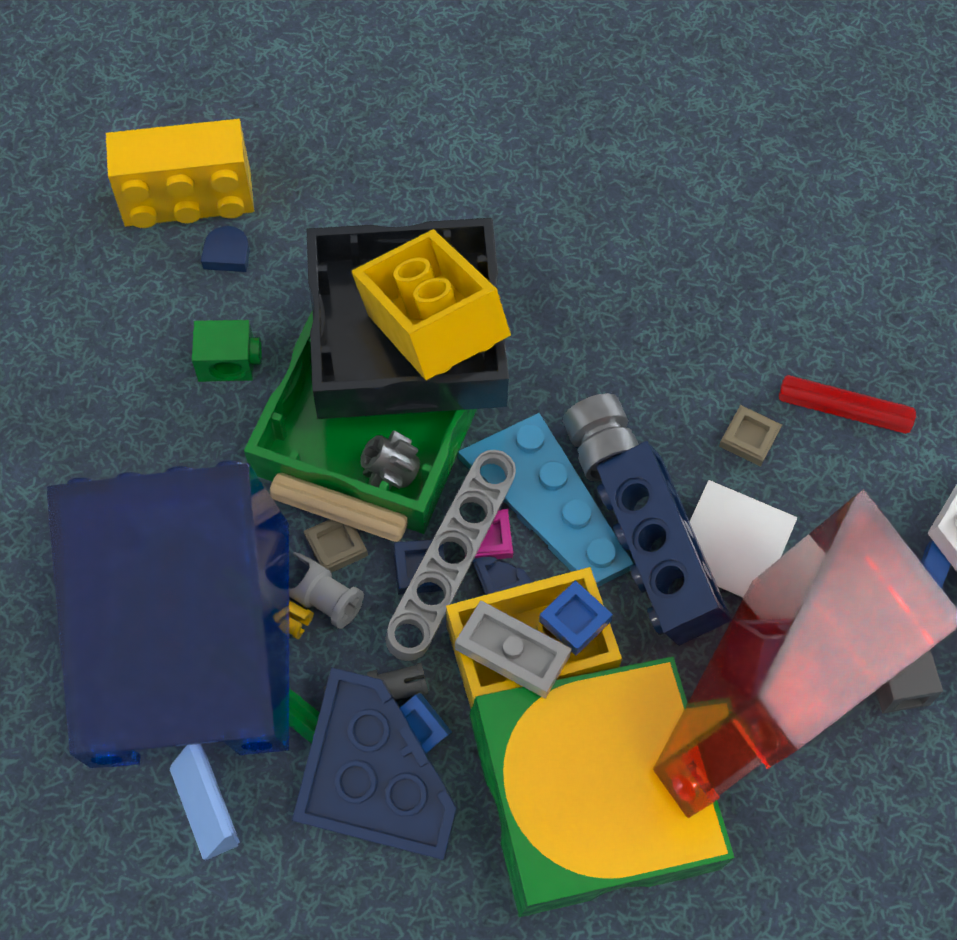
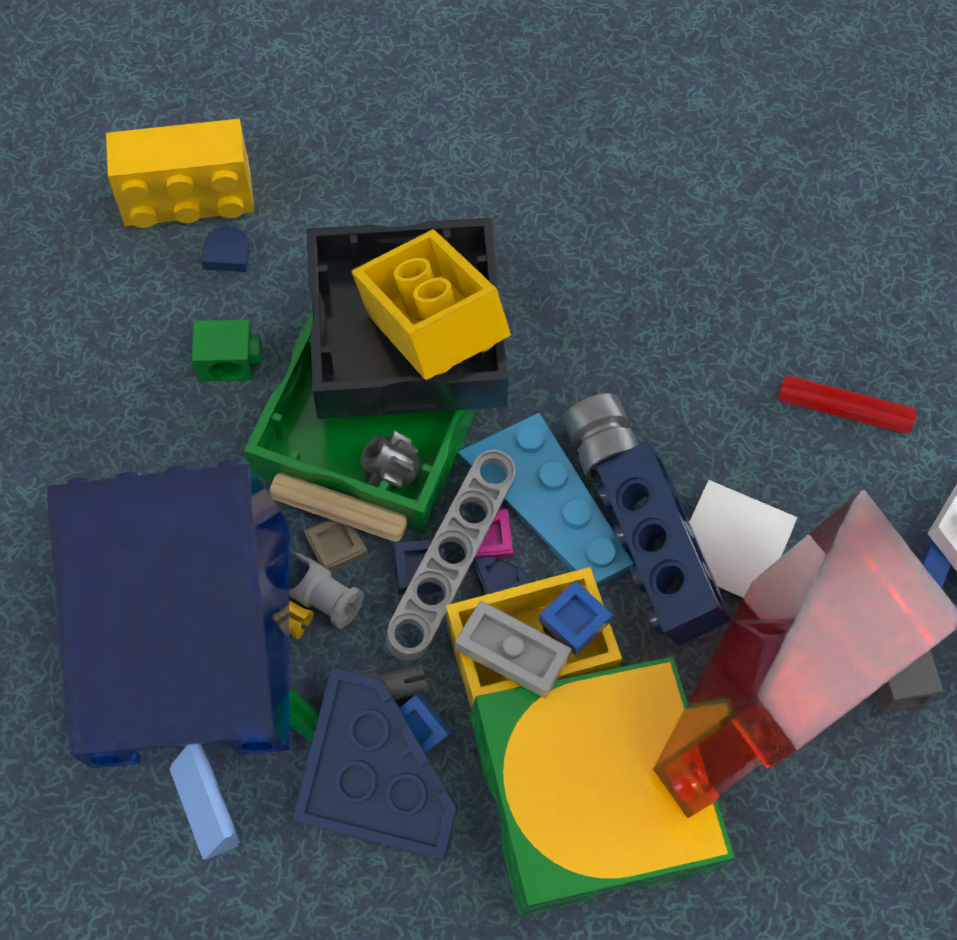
(750, 435): dark tan tile -> none

